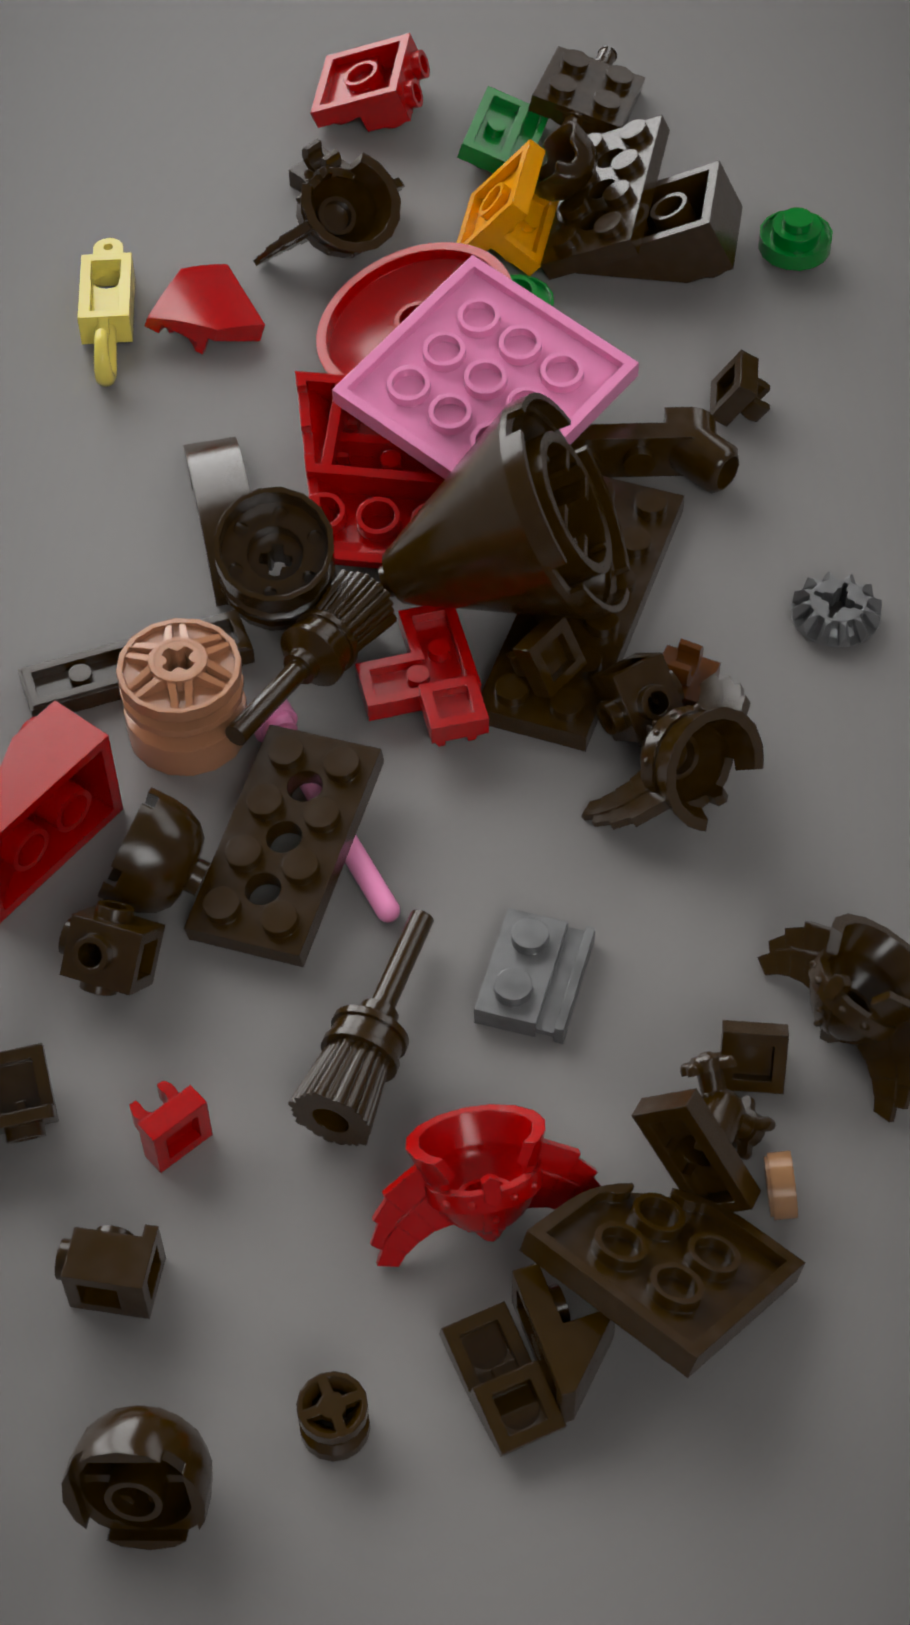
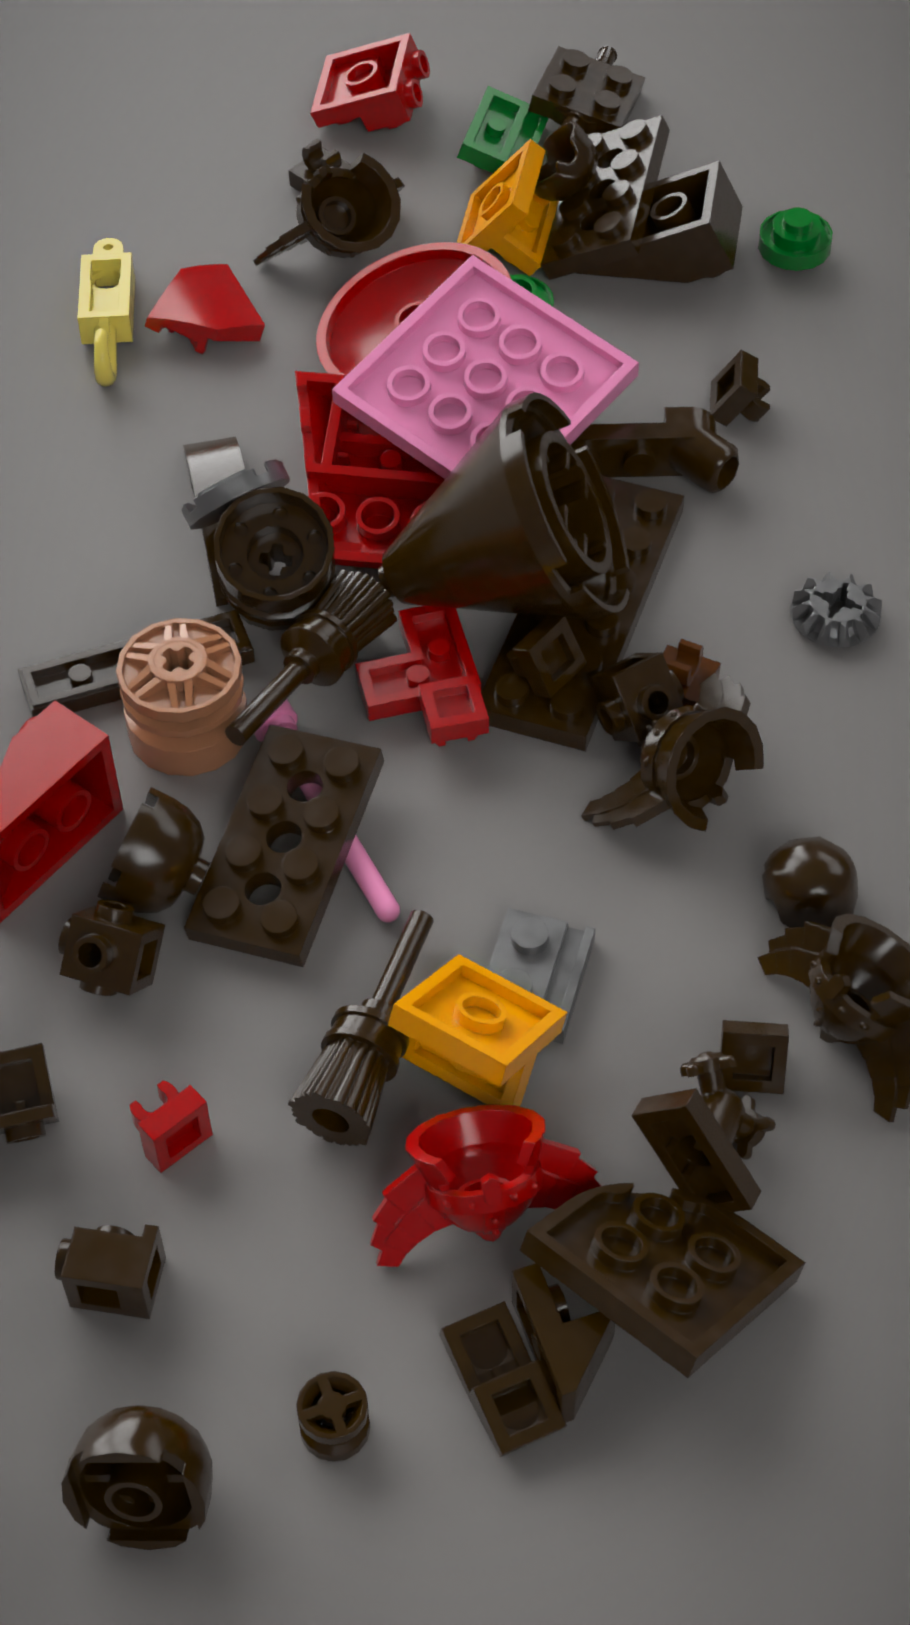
(218, 497): none -> flat silver tile
(476, 1030): none -> light orange bracket
(780, 1185): medium nougat tile -> none
(810, 881): none -> dark brown hair

